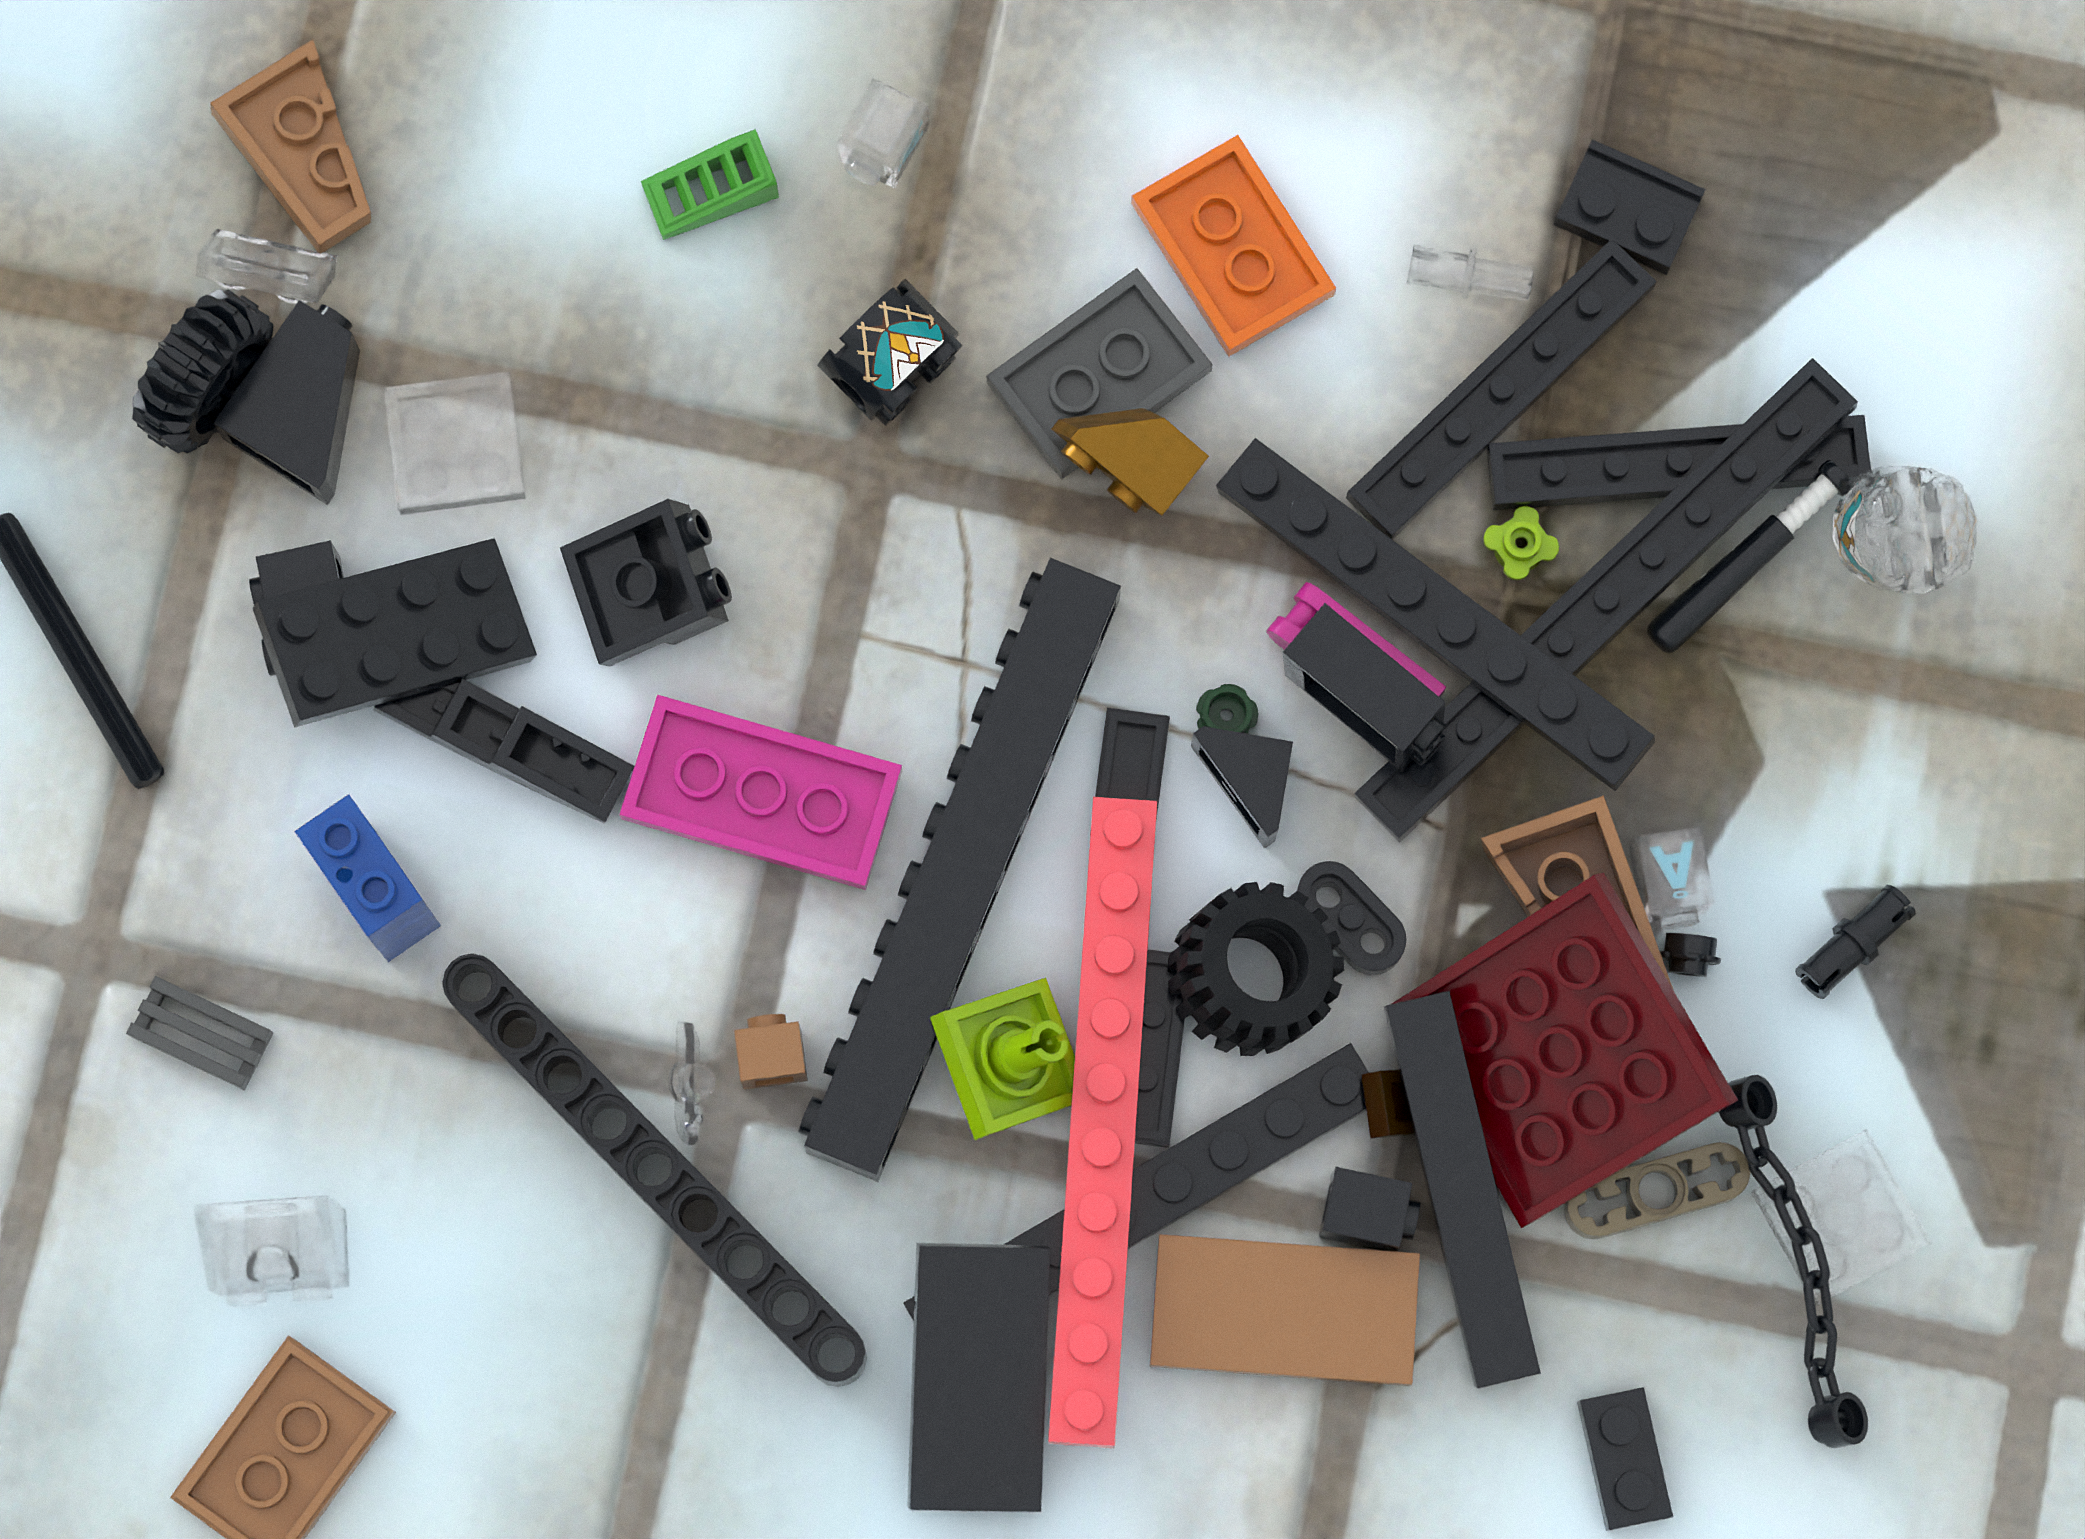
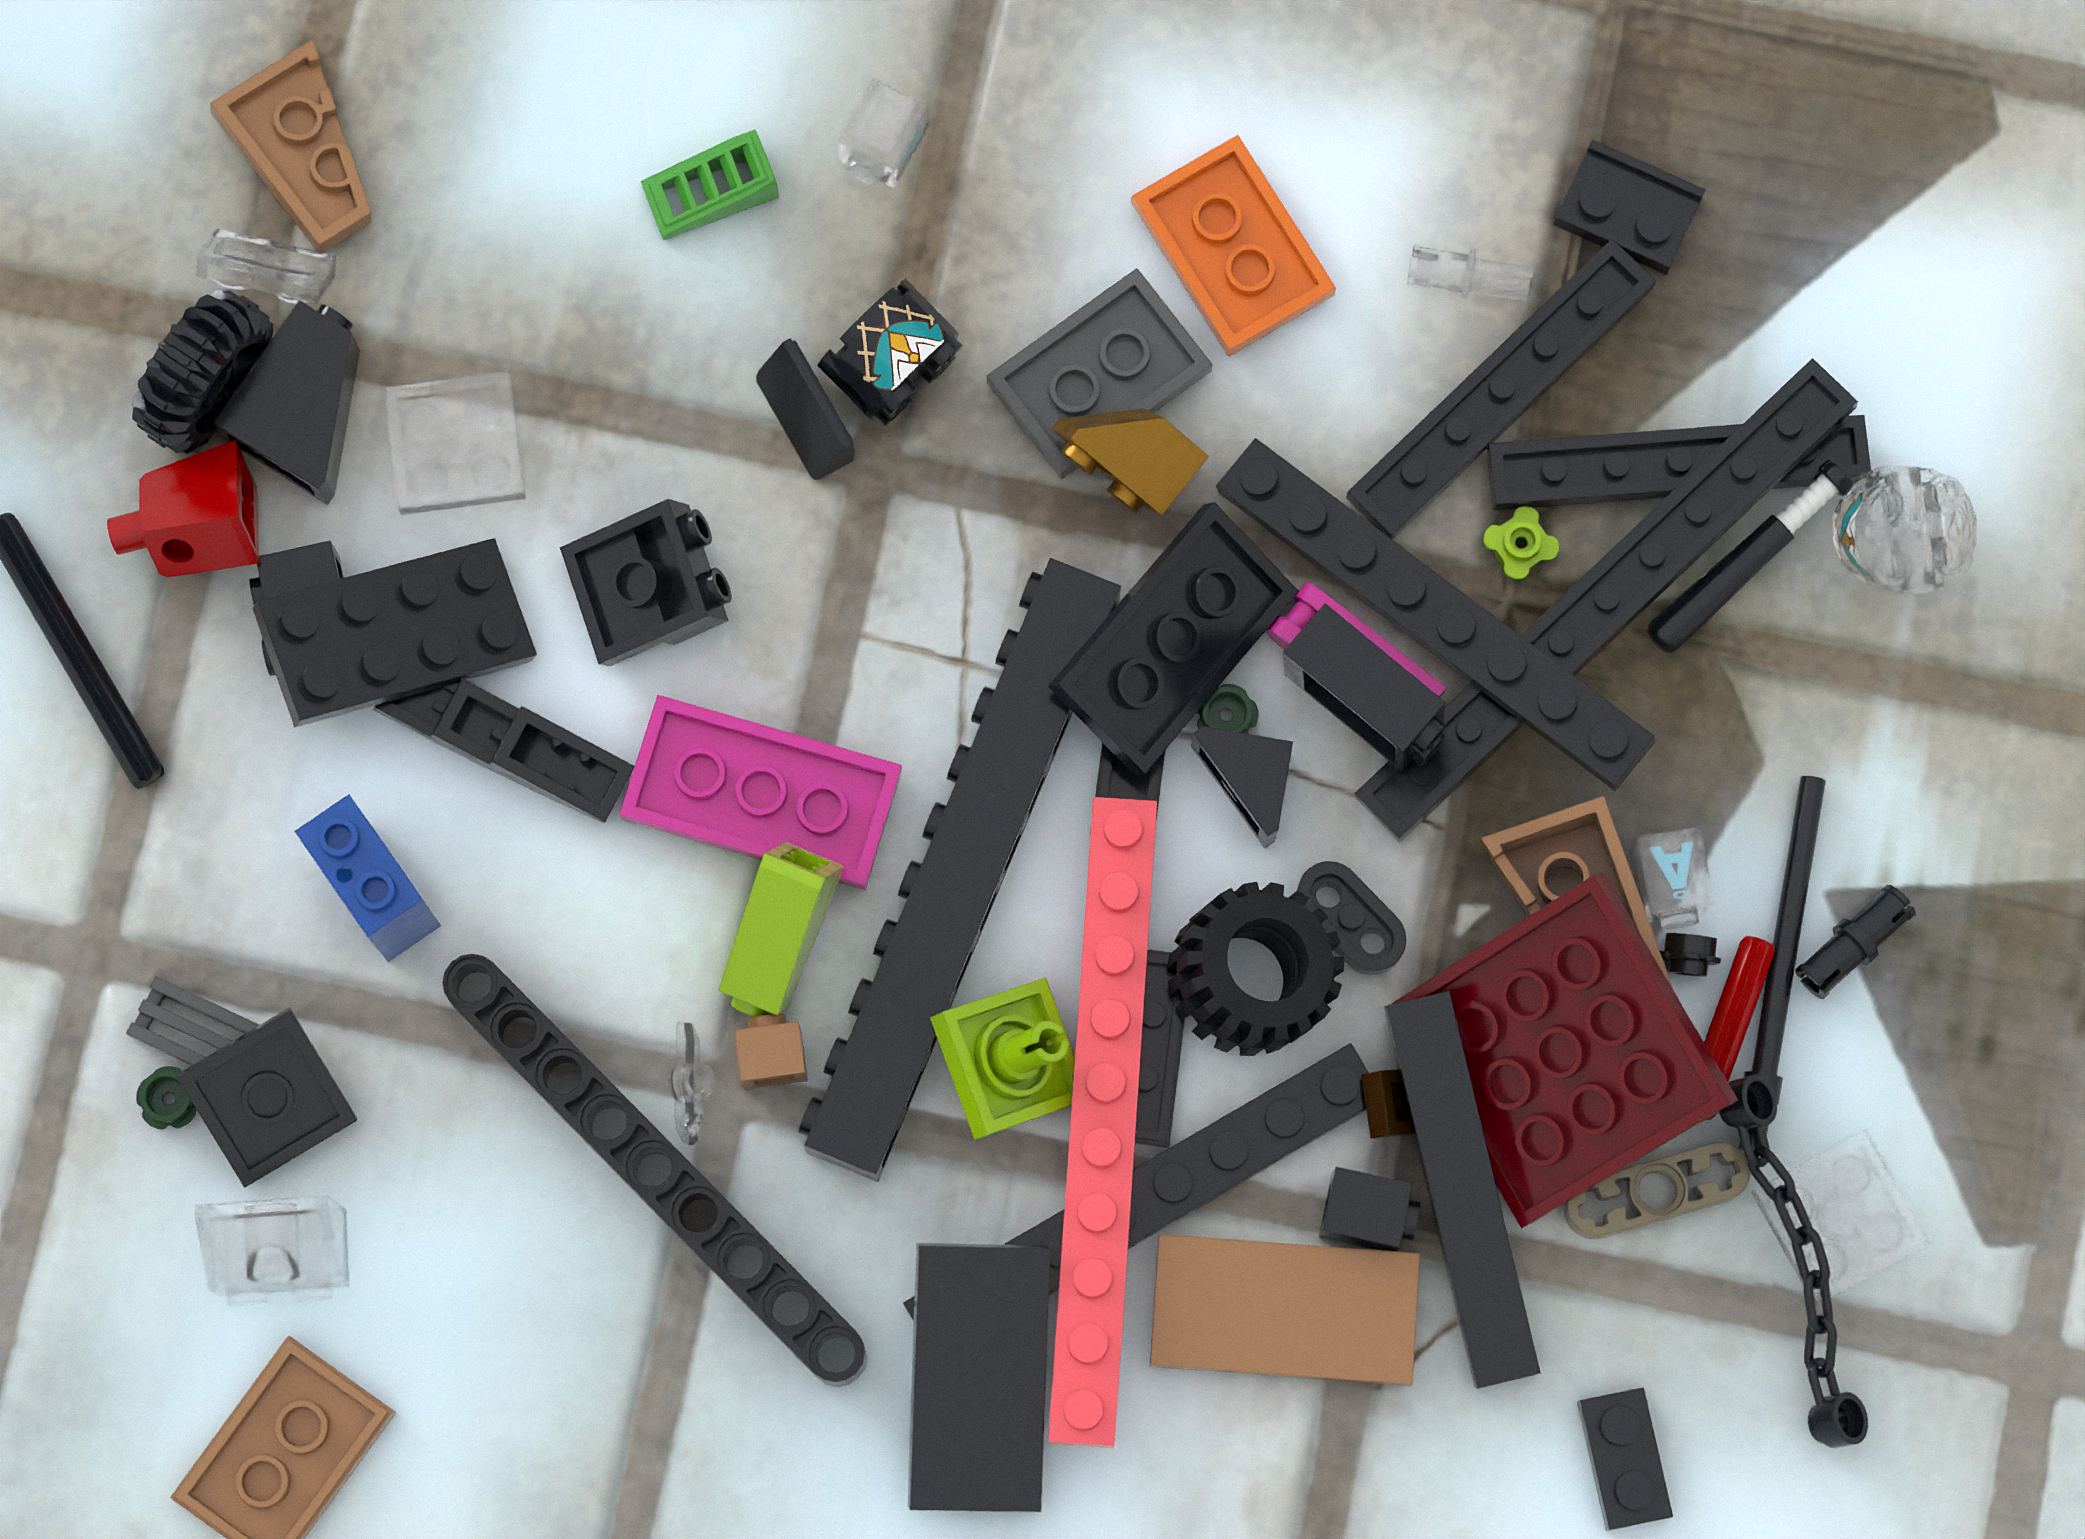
(150, 1099): none -> dark green plate
(194, 515): none -> red torso
(267, 1097): none -> black plate
(778, 928): none -> lime slope
(805, 411): none -> black slope
(1173, 638): none -> black plate
(1738, 1002): none -> red axle
(1787, 936): none -> black bar

